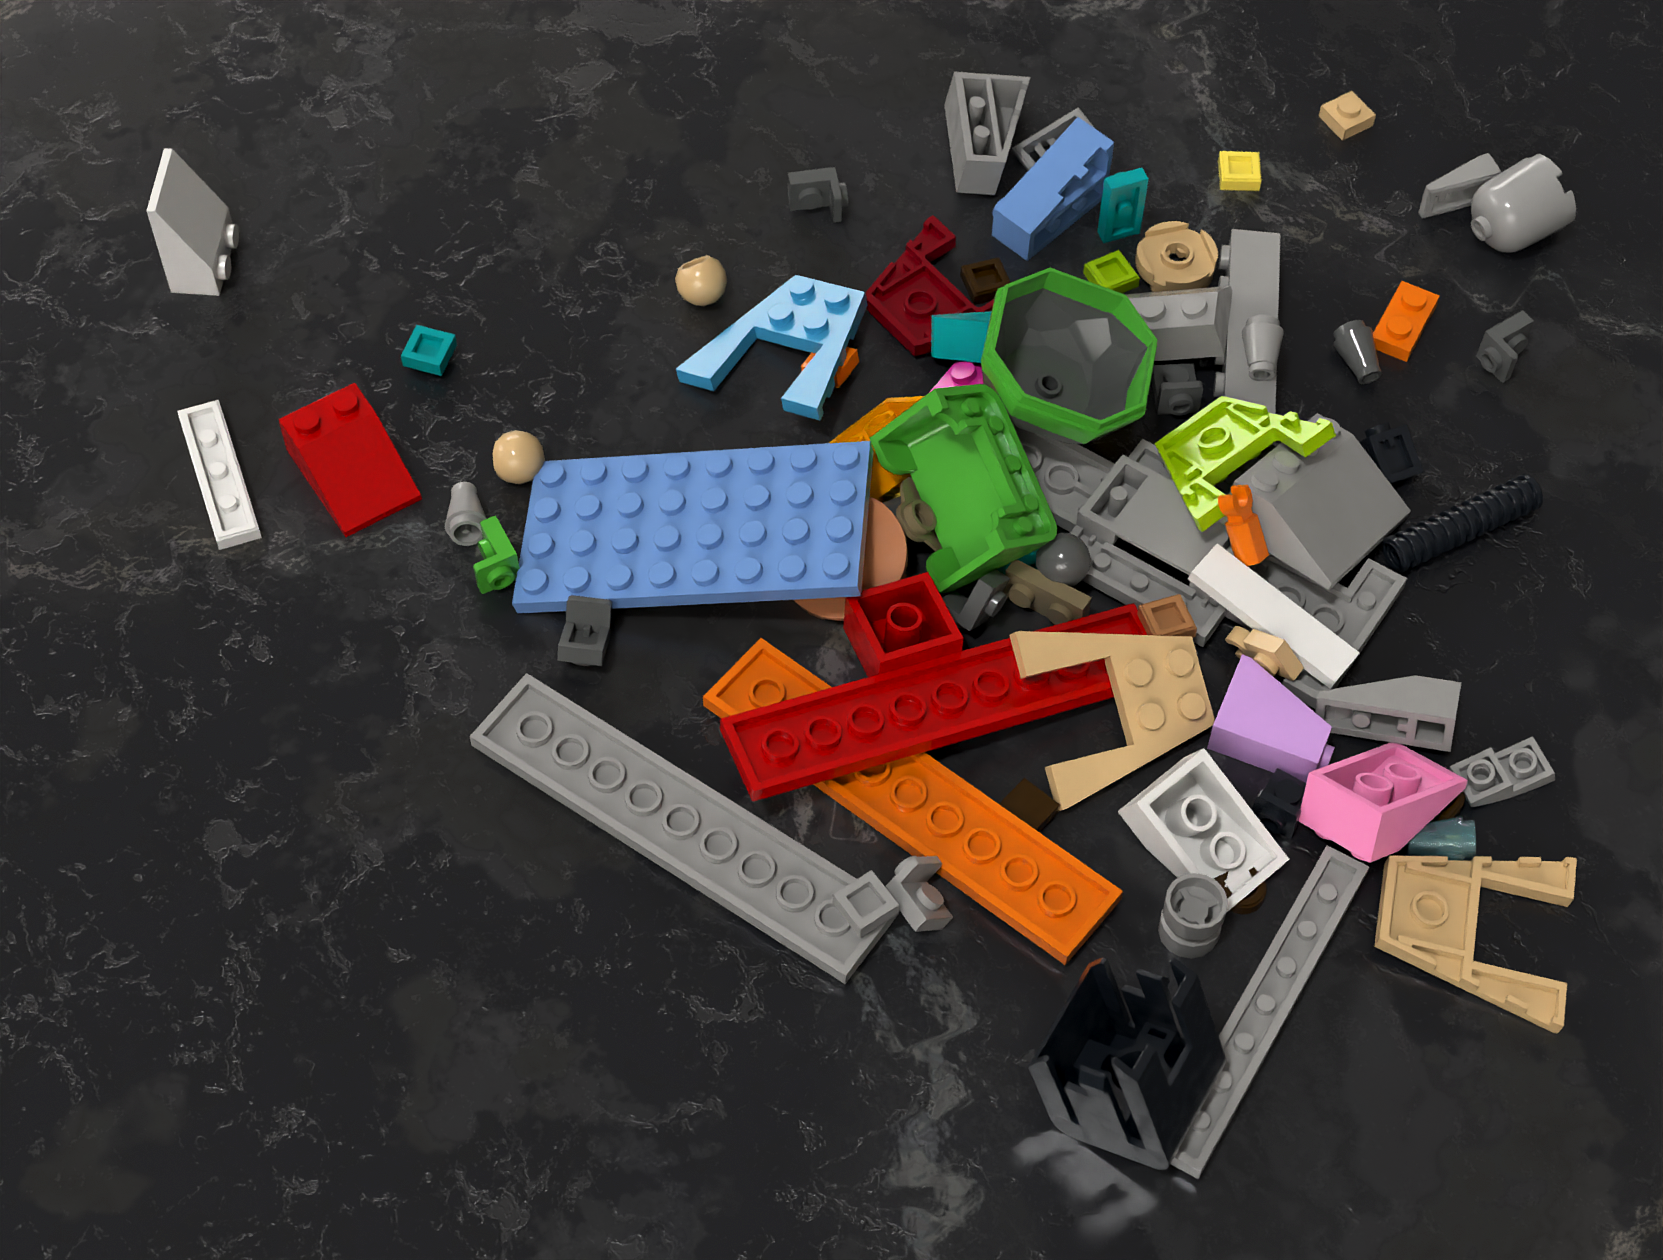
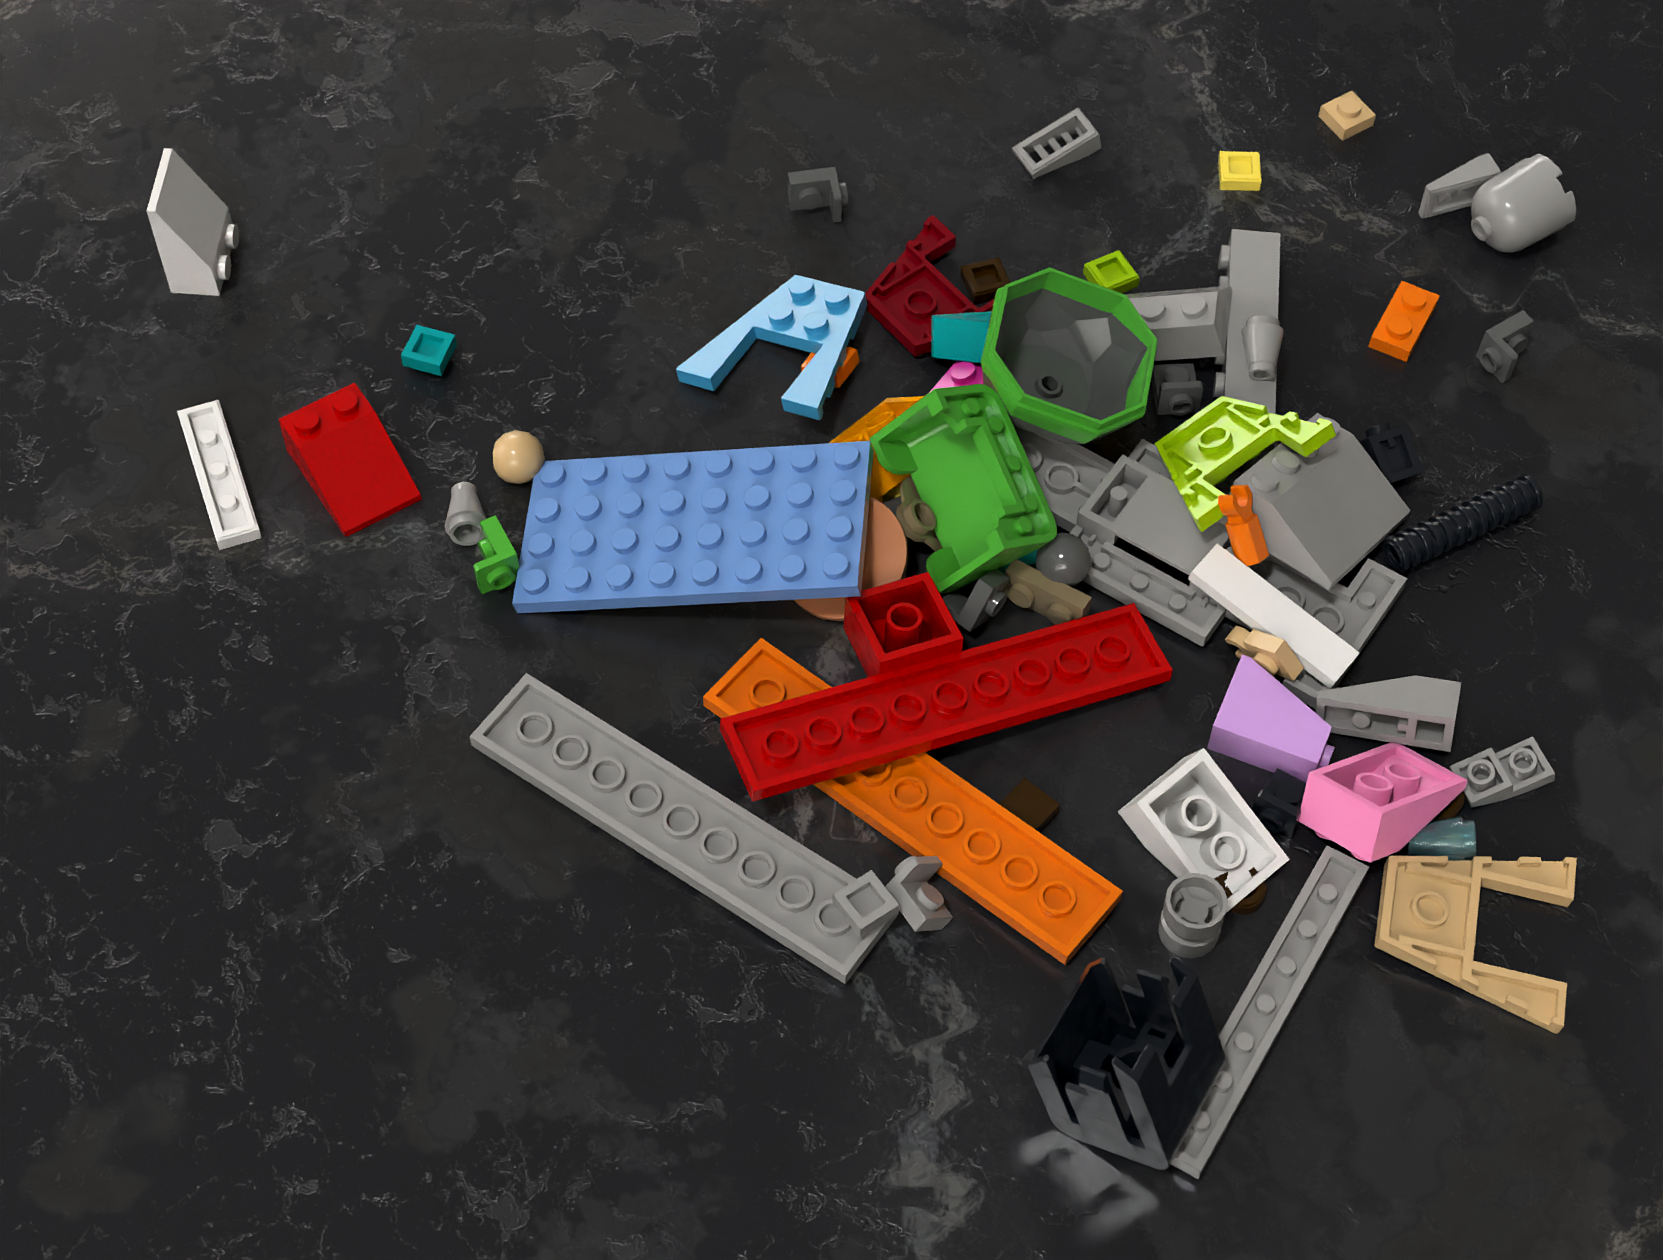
(585, 631): dark grey bracket -> none
(701, 281): tan piece -> none
(981, 127): light grey wedge -> none
(1055, 190): medium blue wedge -> none
(1122, 205): teal plate -> none
(1154, 689): tan wing -> none
(1165, 274): tan plate -> none
(1167, 617): medium nougat tile -> none
(1357, 348): dark grey cone -> none

